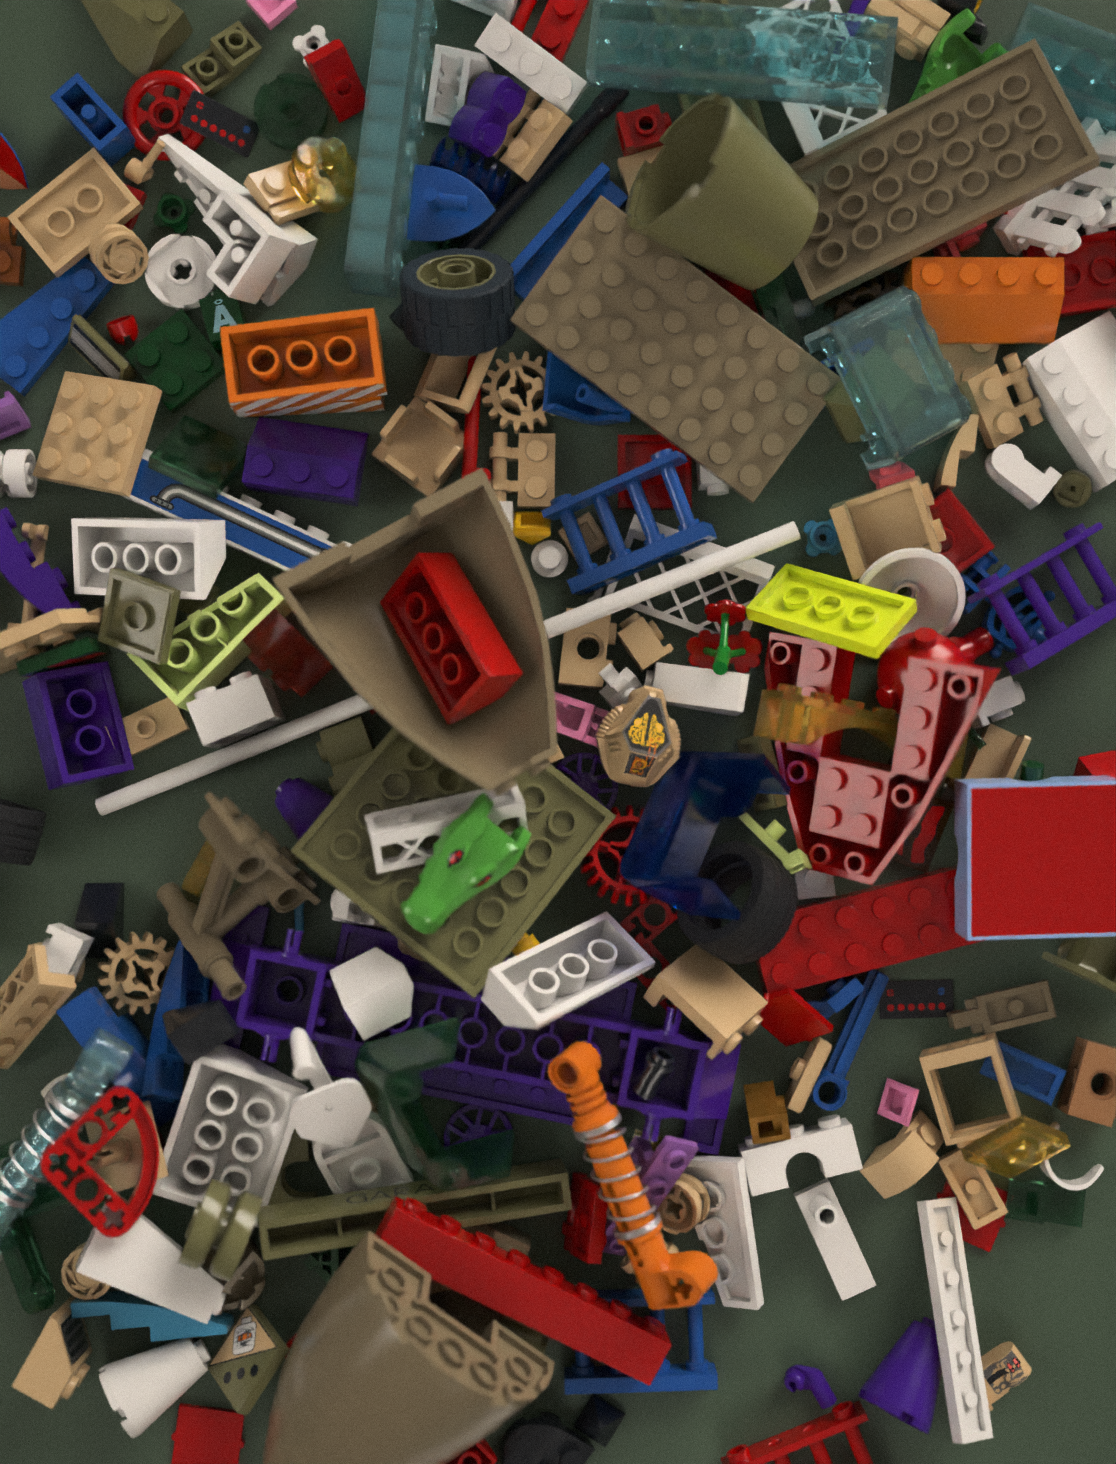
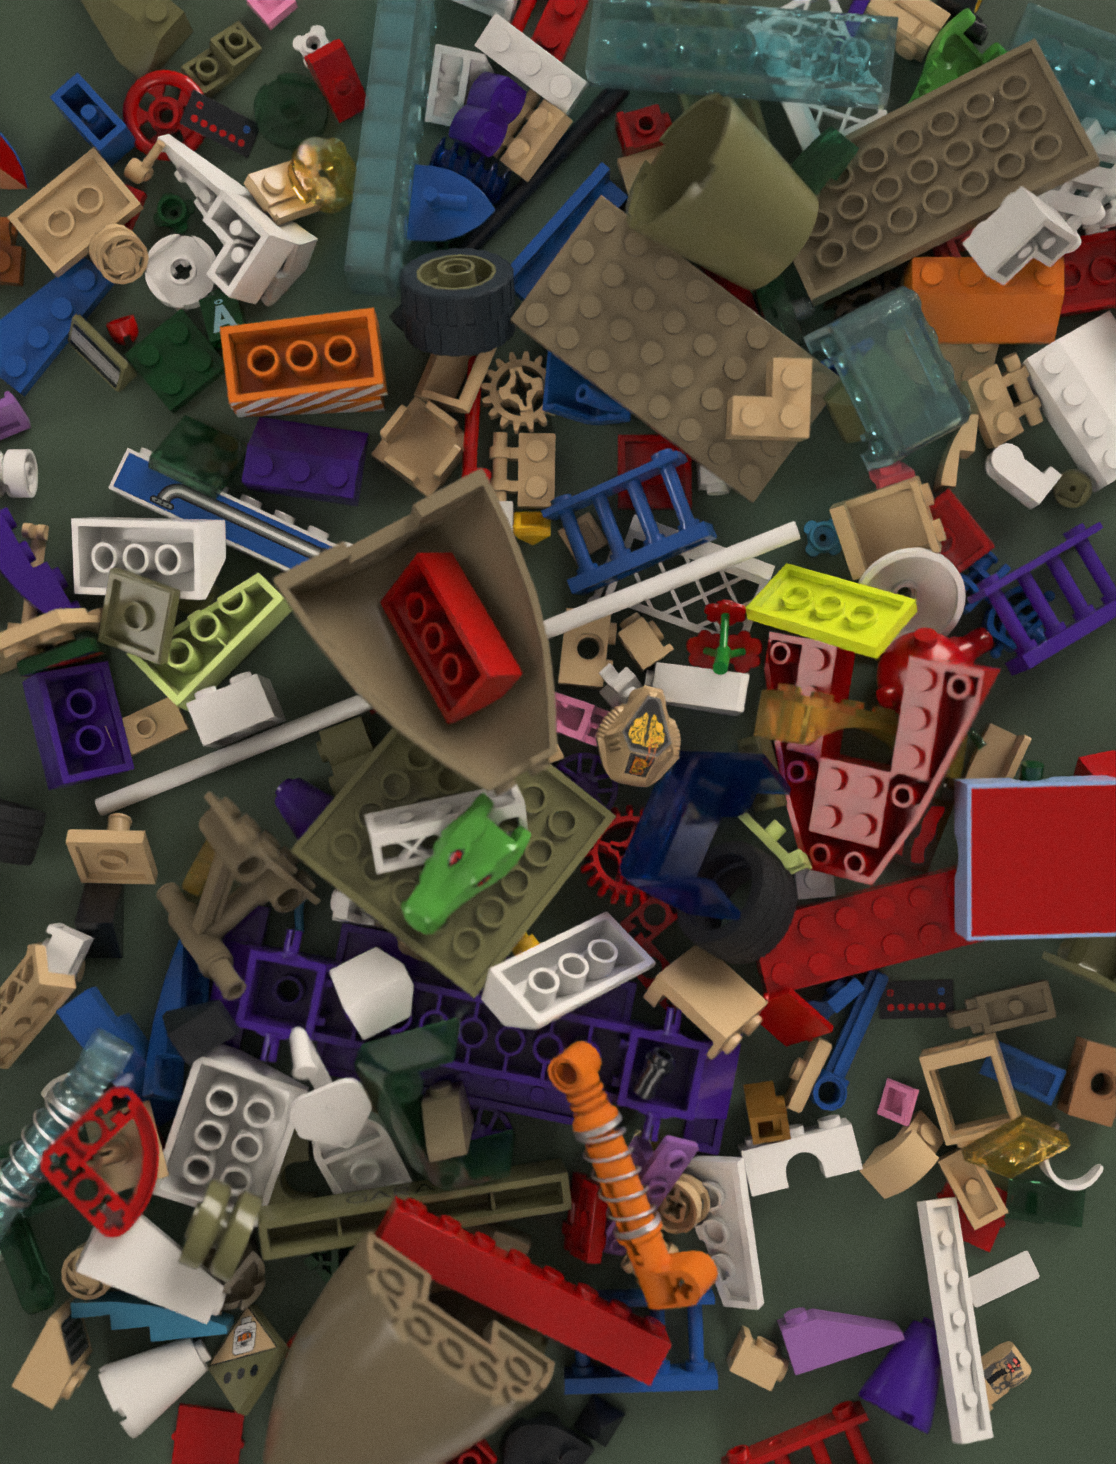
(97, 433): tan plate -> none
(112, 854): none -> tan tile
(126, 980): tan gear -> none
(287, 653): clear red brick -> none
(447, 1120): none -> dark tan slope
(549, 558): white plate -> none
(756, 1360): none -> tan brick
(783, 410): none -> tan brick
(810, 1379): dark purple arm -> none
(824, 159): none -> clear green slope
(825, 1337): none -> medium lavender slope
(834, 1239): white piece -> none
(999, 701): white brick -> none
(1002, 1278): none -> white sticker
(1016, 234): none -> white brick

